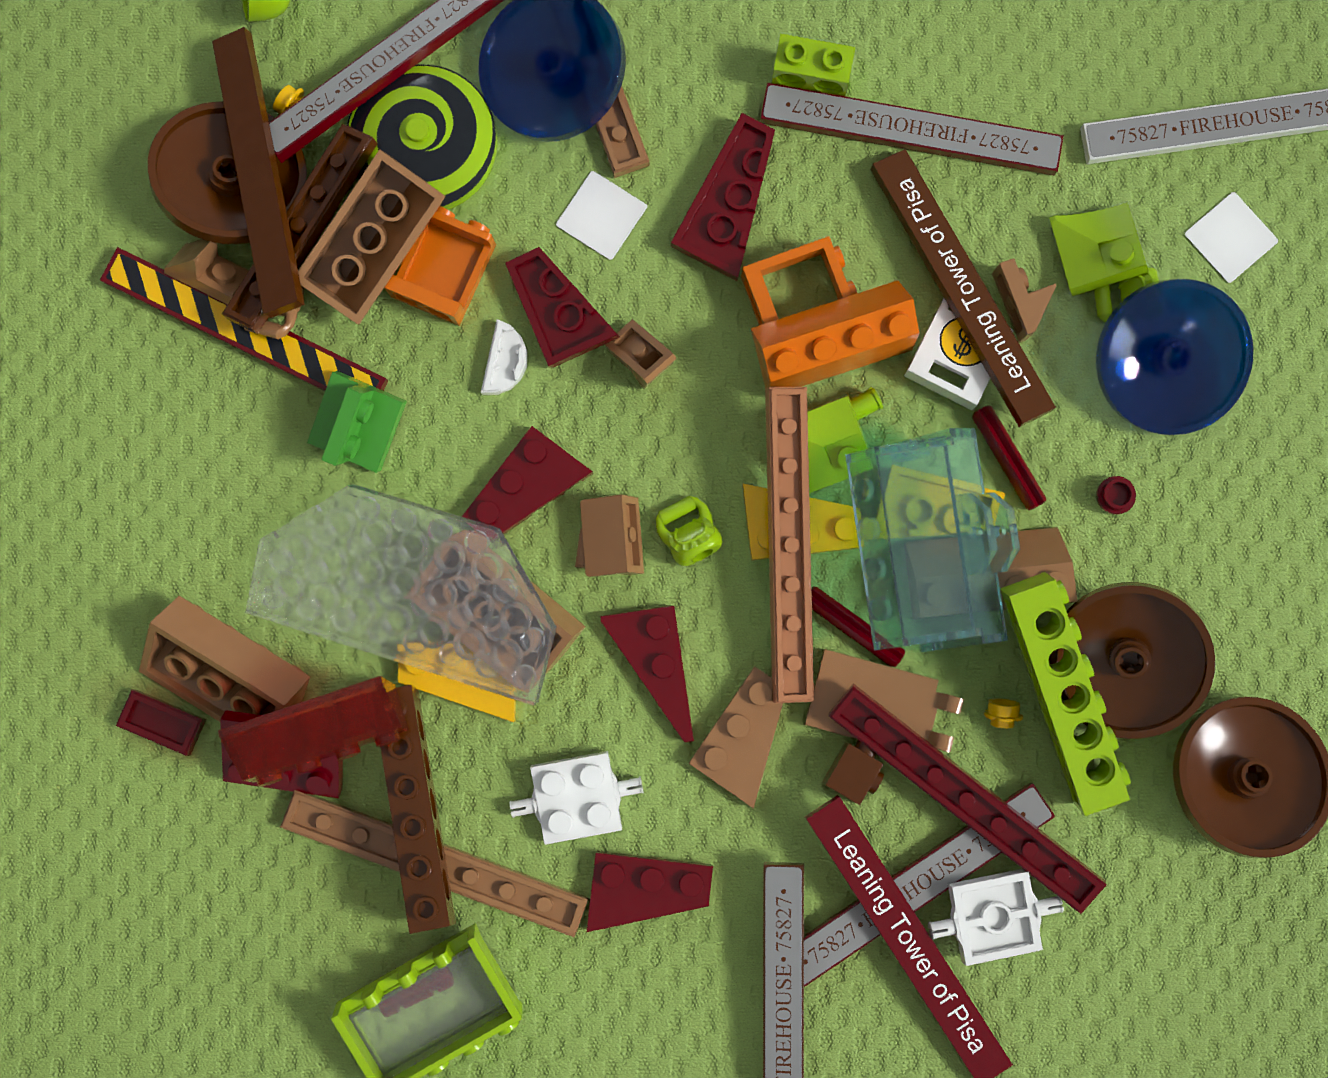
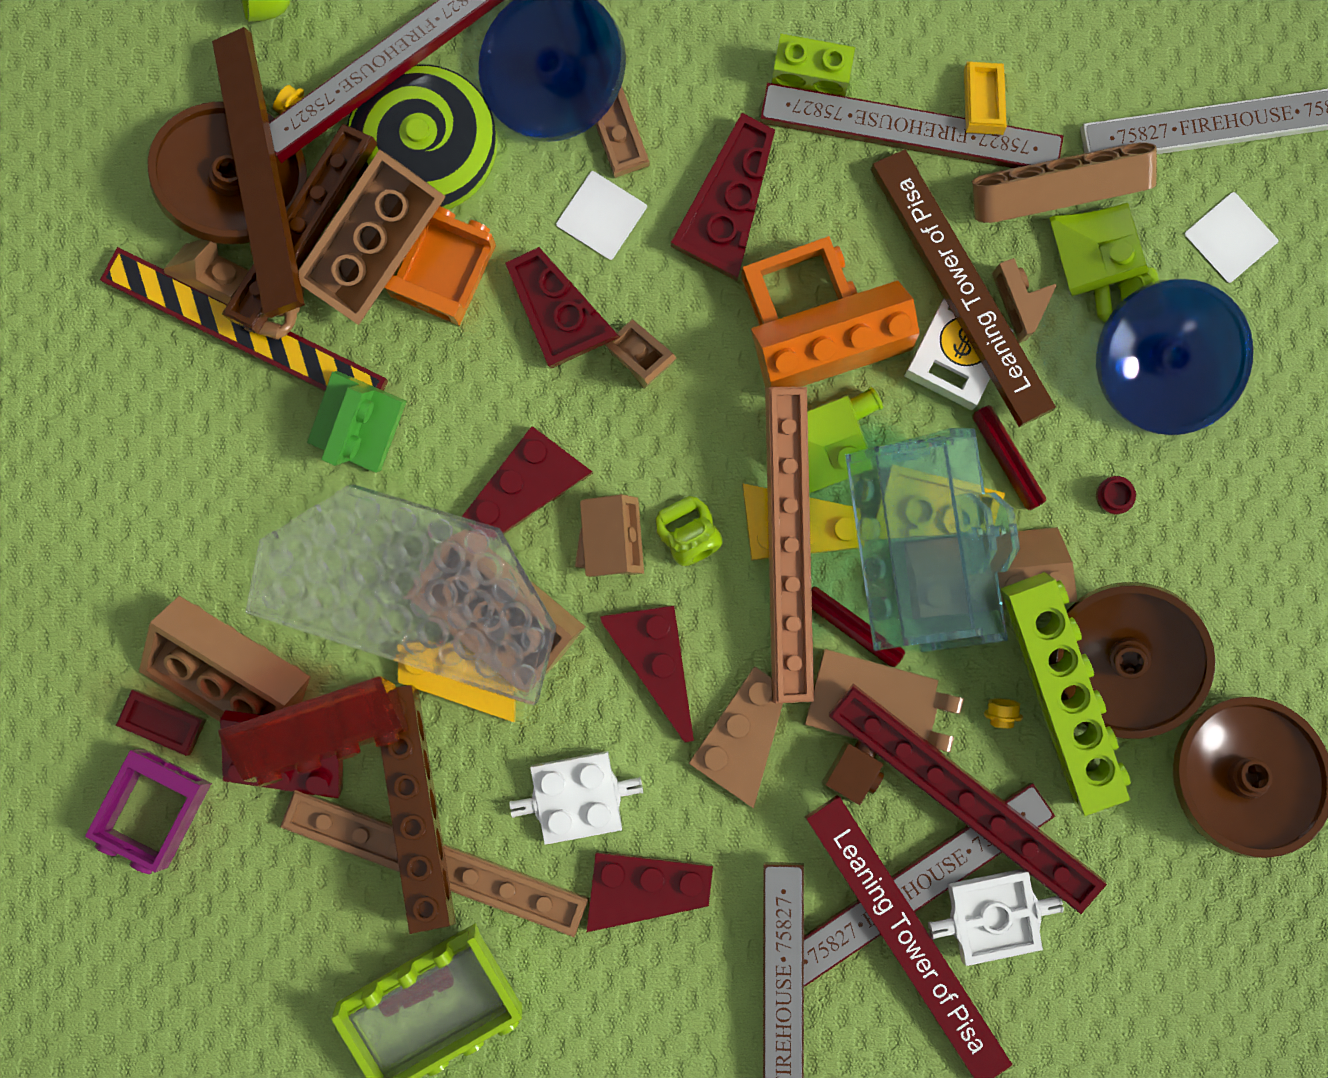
(164, 772): none -> magenta window
(505, 361): white tile -> none
(985, 98): none -> yellow tile
(1065, 182): none -> medium nougat beam

